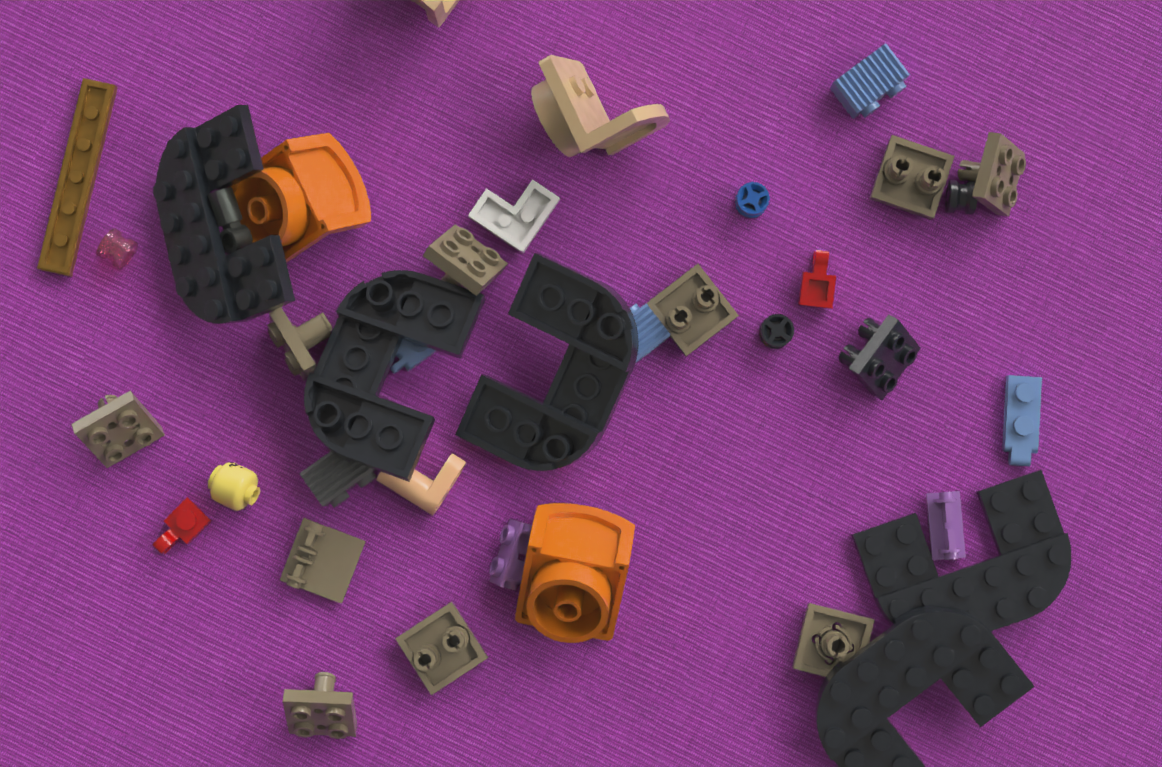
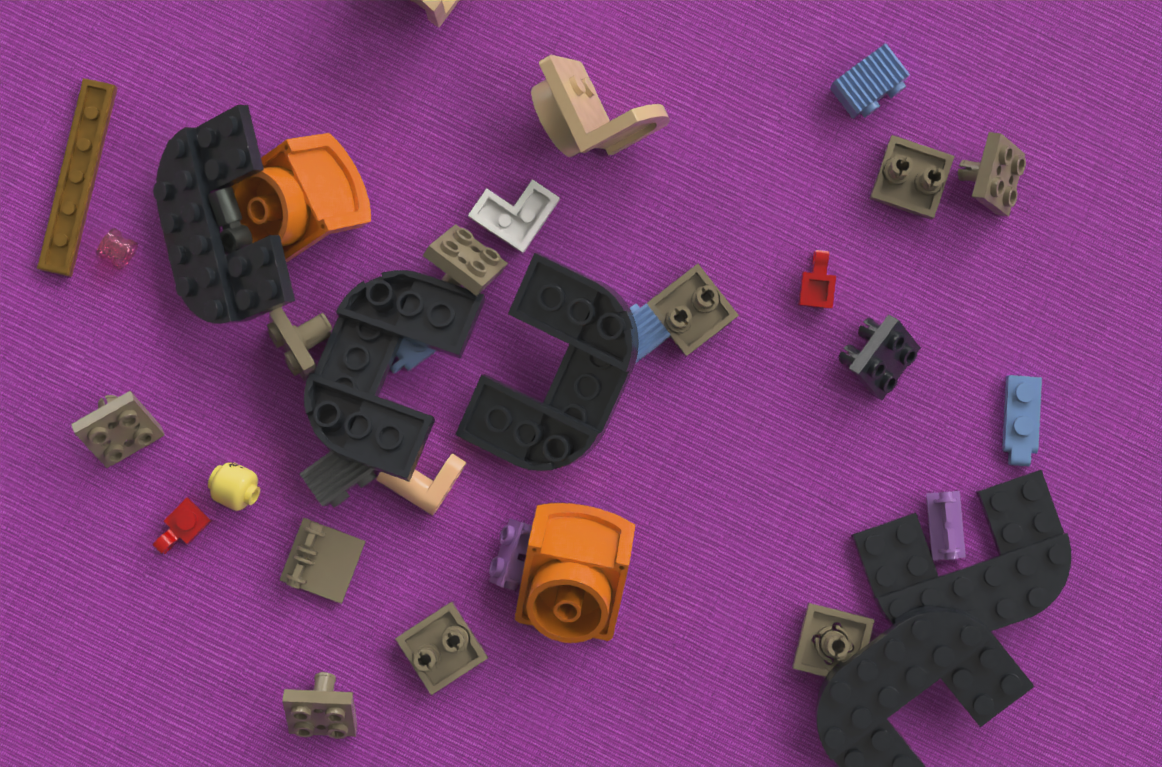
(757, 196): blue wheel -> none
(780, 327): black wheel -> none
(960, 197): black wheel -> none

